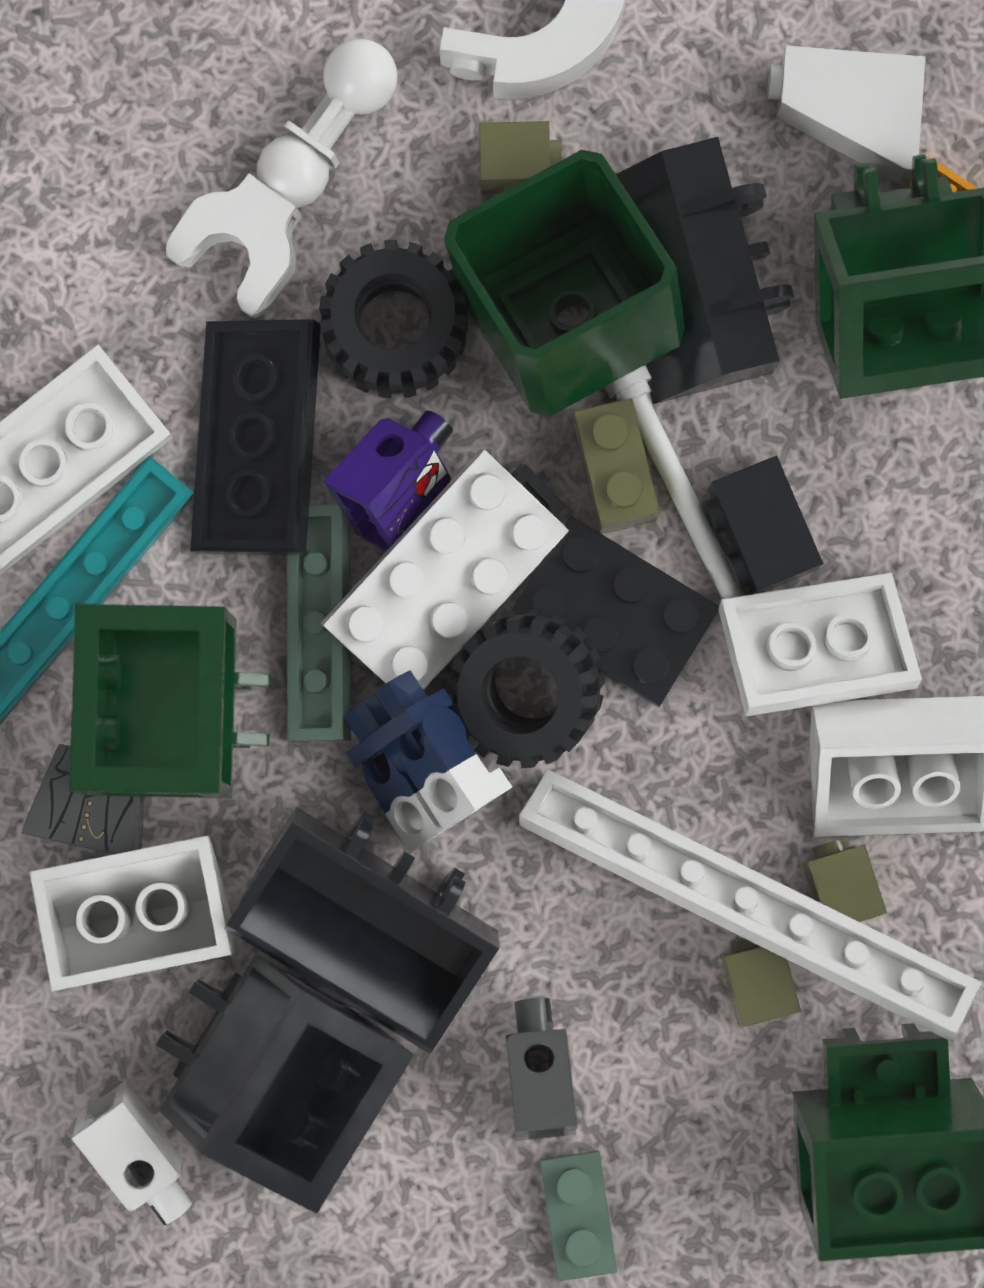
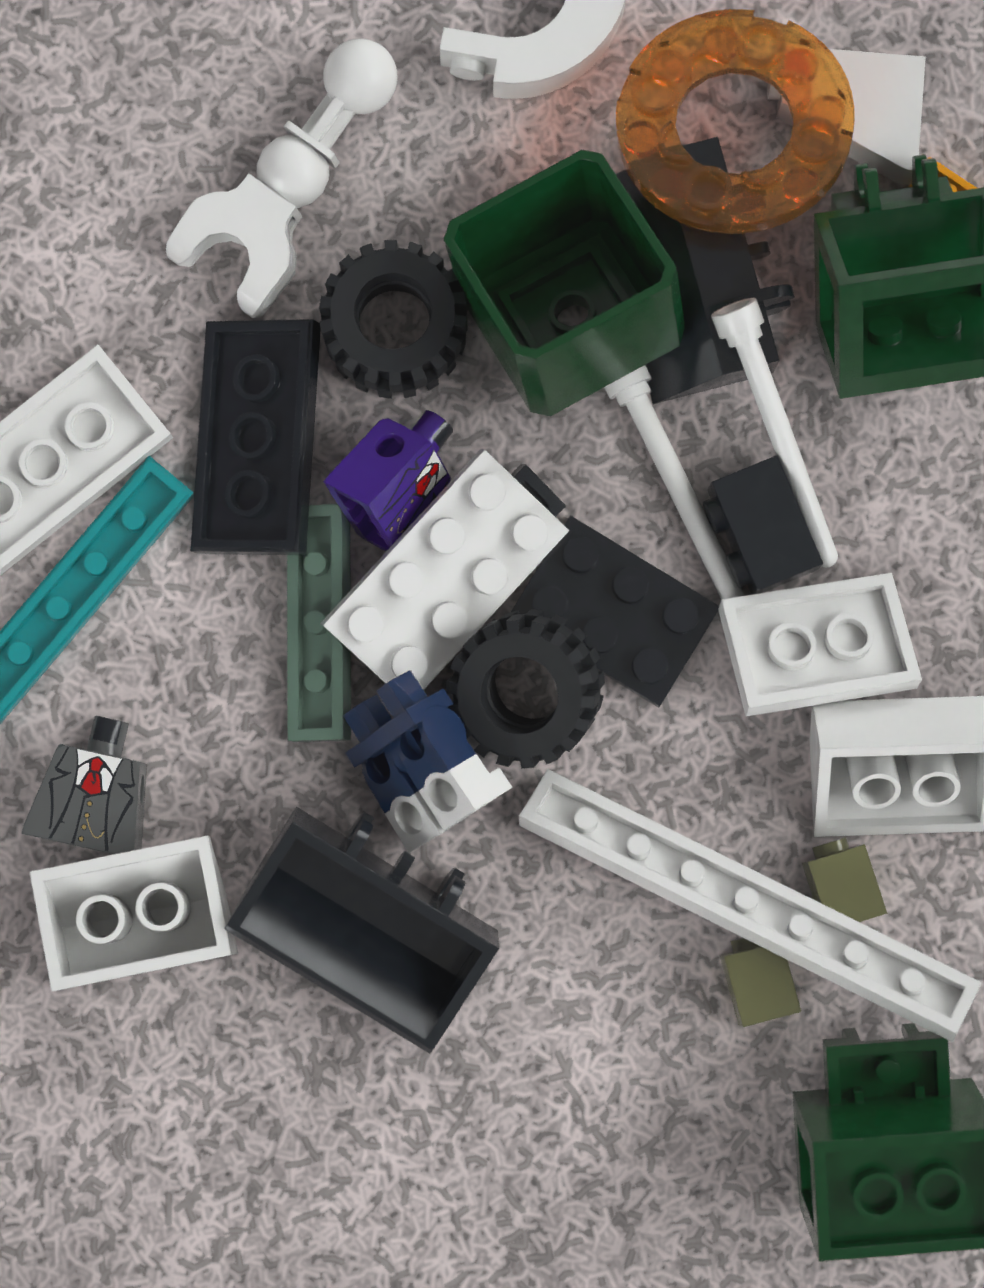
(123, 1131): white torso -> none
(156, 701): dark green piece -> none
(281, 1081): black piece -> none
(514, 153): olive brick -> none
(545, 1099): dark grey torso -> none
(578, 1215): sand green plate -> none
(615, 466): olive brick -> none
(741, 328): none -> white piece
(744, 45): none -> clear orange plate

